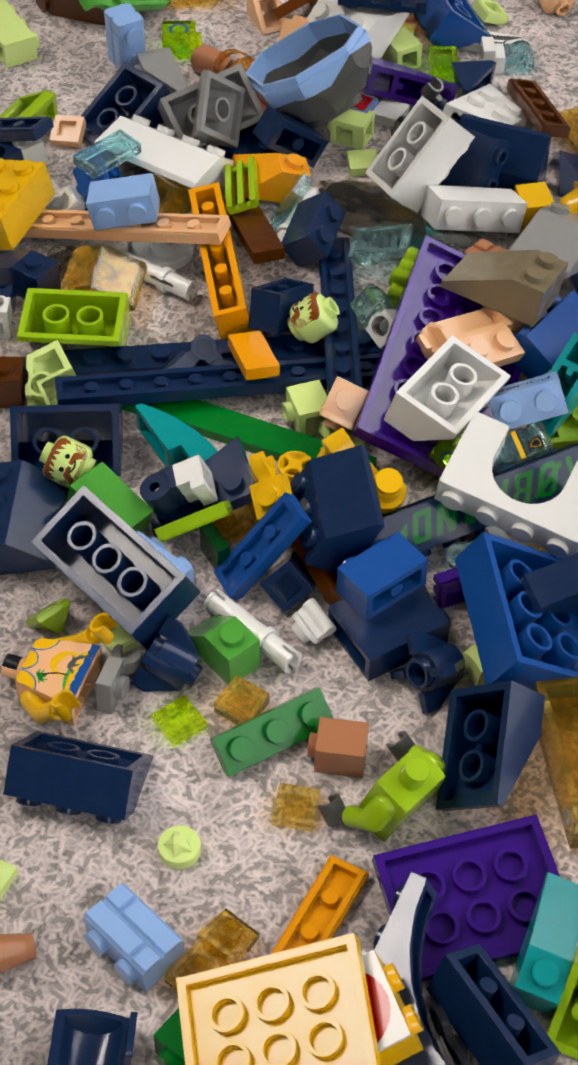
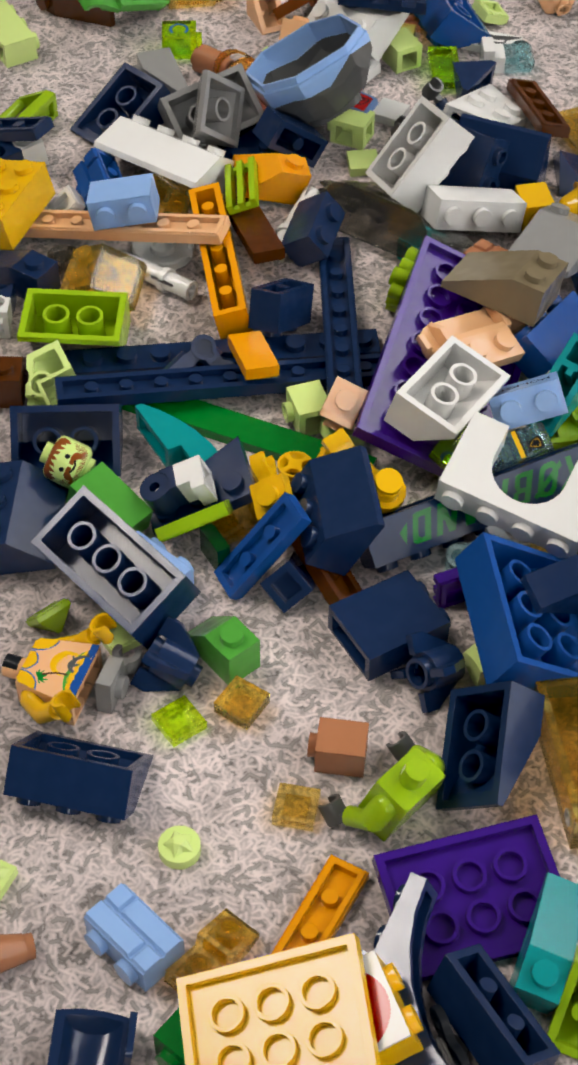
(68, 131): light nougat tile -> none
(107, 154): clear light blue tile -> none
(124, 34): light blue brick -> none
(270, 643): white pin -> none
(270, 732): green plate -> none
(290, 201): clear light blue tile -> none
(312, 622): white plate -> none
(313, 318): yellowish green head -> none
(365, 236): clear light blue slope -> none
(374, 313): leg -> none
(381, 575): blue brick -> none
(402, 83): dark purple slope -> none

